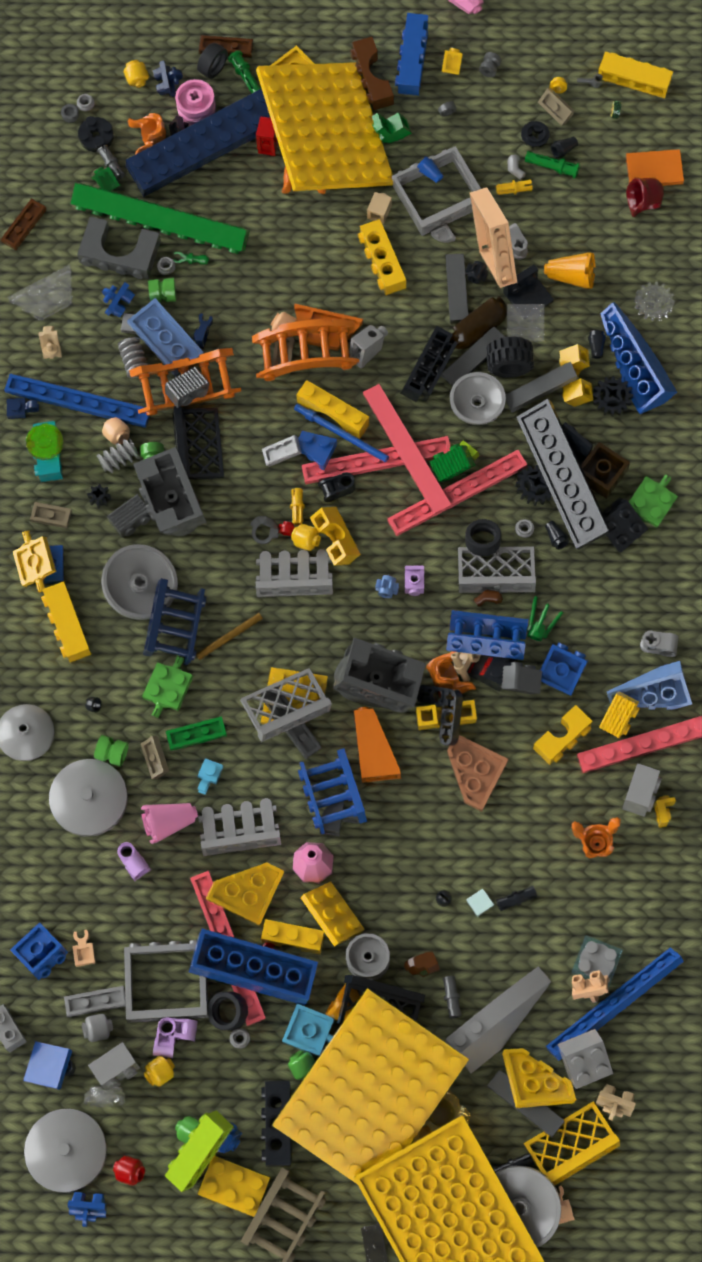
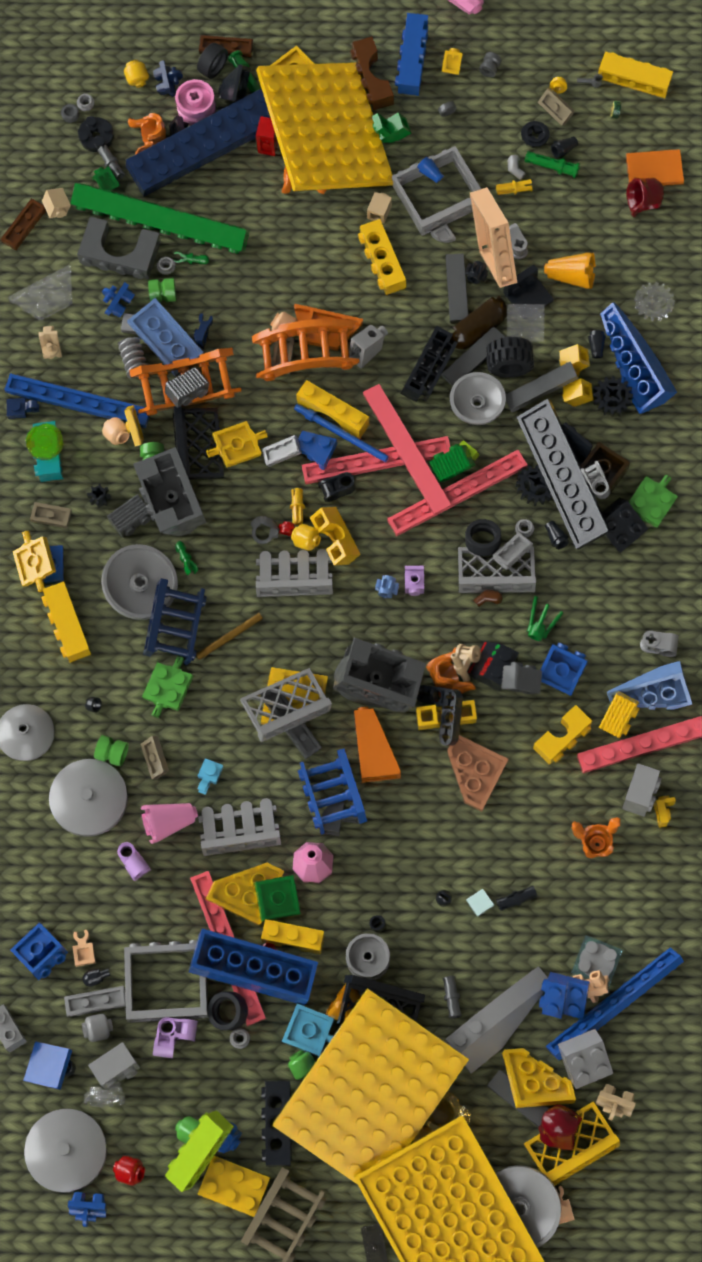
(56, 203): none -> tan brick
(95, 977): none -> black cylinder
(118, 456): light grey piece -> none
(133, 425): none -> yellow plate
(159, 1071): yellow head -> none
(186, 558): none -> green piece
(196, 733): green plate -> none
(235, 84): none -> black slope
(236, 444): none -> yellow plate
(277, 898): none -> green tile
(332, 913): yellow plate -> none
(376, 921): none -> black hinge
(422, 964): reddish brown rock -> none
(488, 625): blue fence -> none
(512, 551): none -> light grey plate
(520, 1161): black pin -> none
(559, 1127): none -> dark red piece
(564, 996): none -> blue plate
(595, 476): none -> light grey piece

